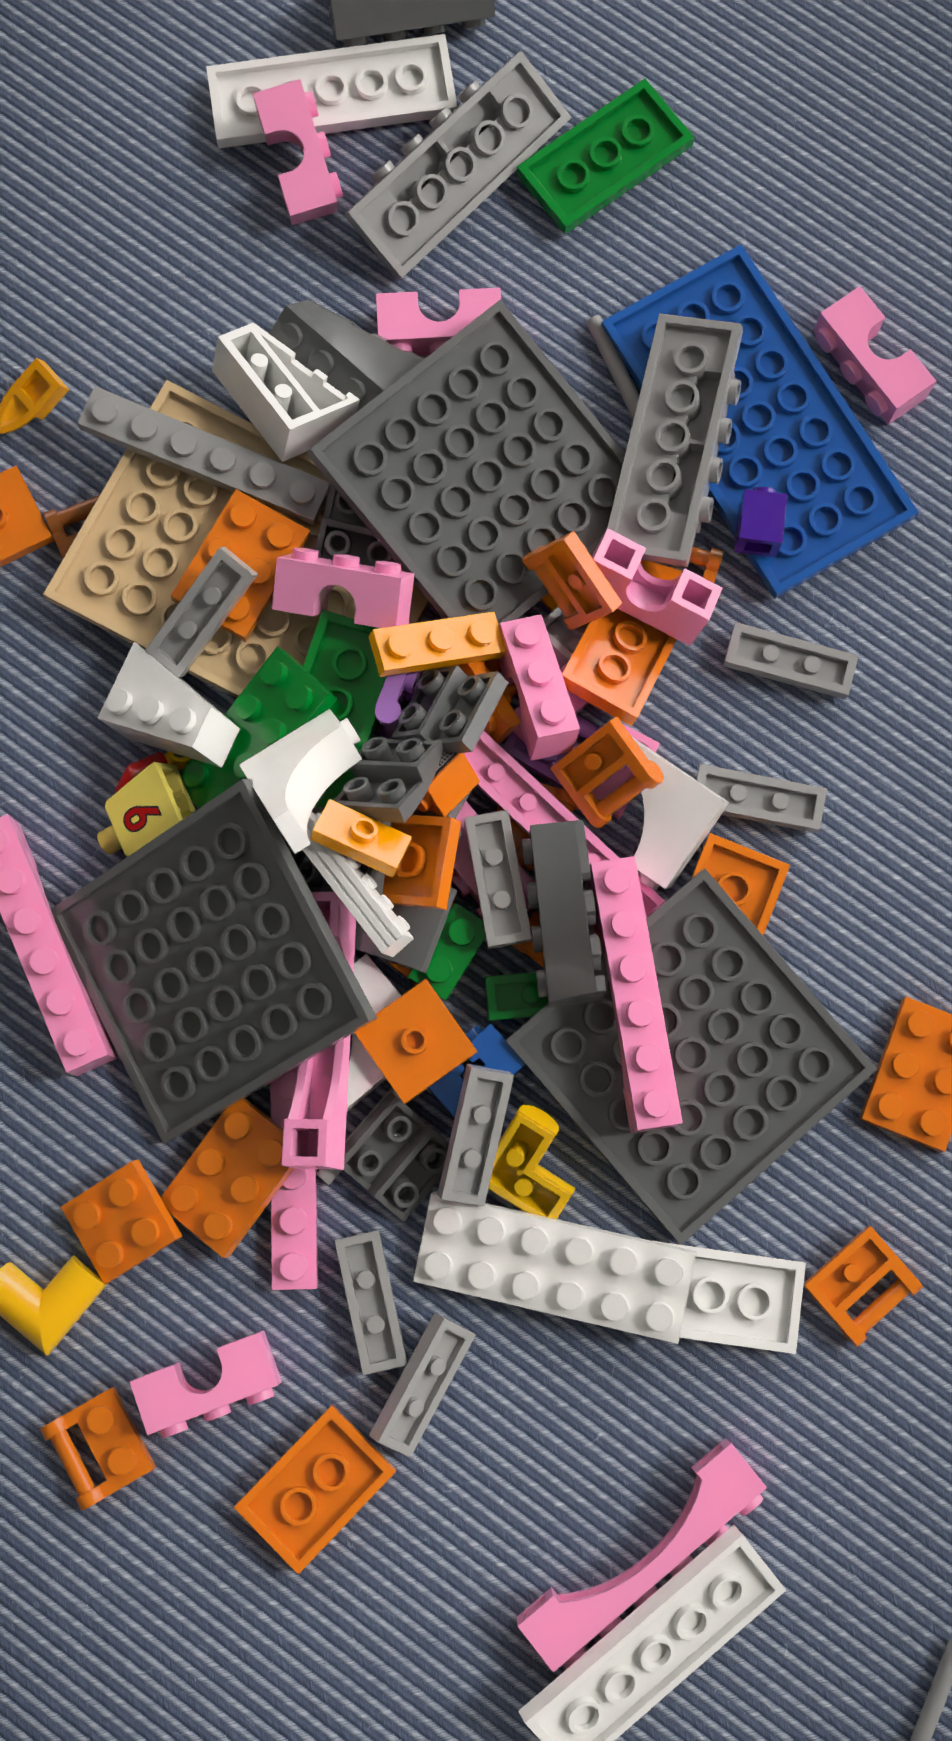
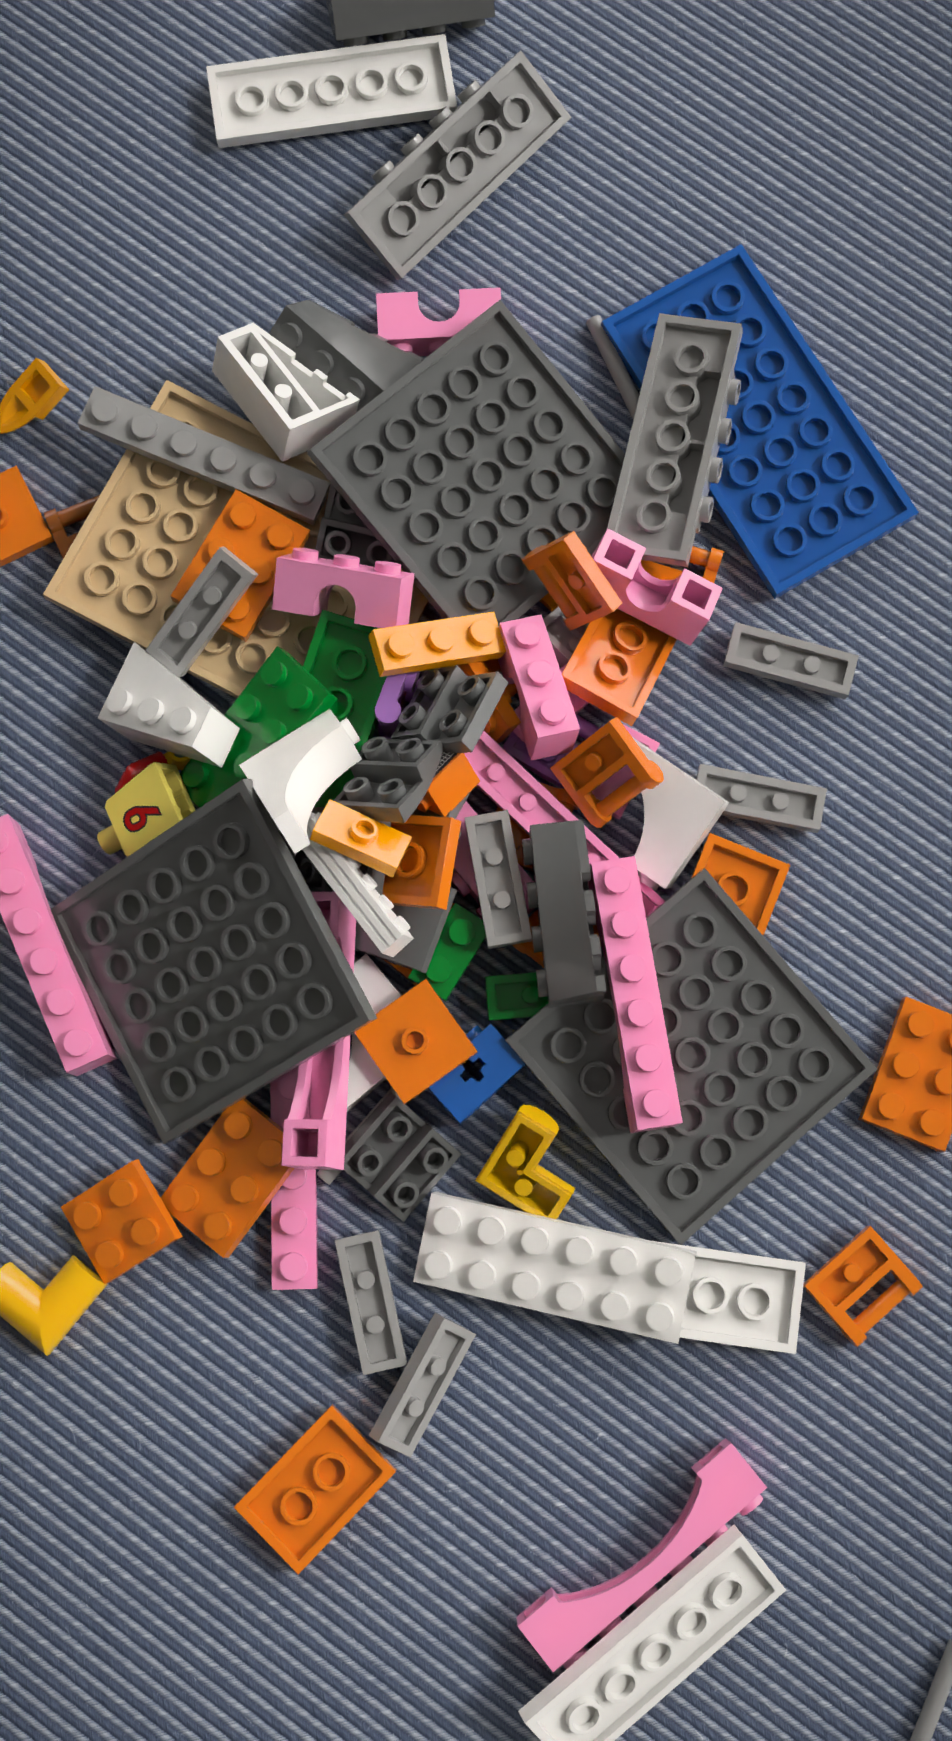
(112, 1441): orange plate -> none
(169, 1400): bright pink arch -> none
(287, 117): bright pink arch -> none
(475, 1135): light grey plate -> none
(605, 156): green plate -> none
(760, 522): dark purple brick -> none
(888, 384): bright pink arch -> none

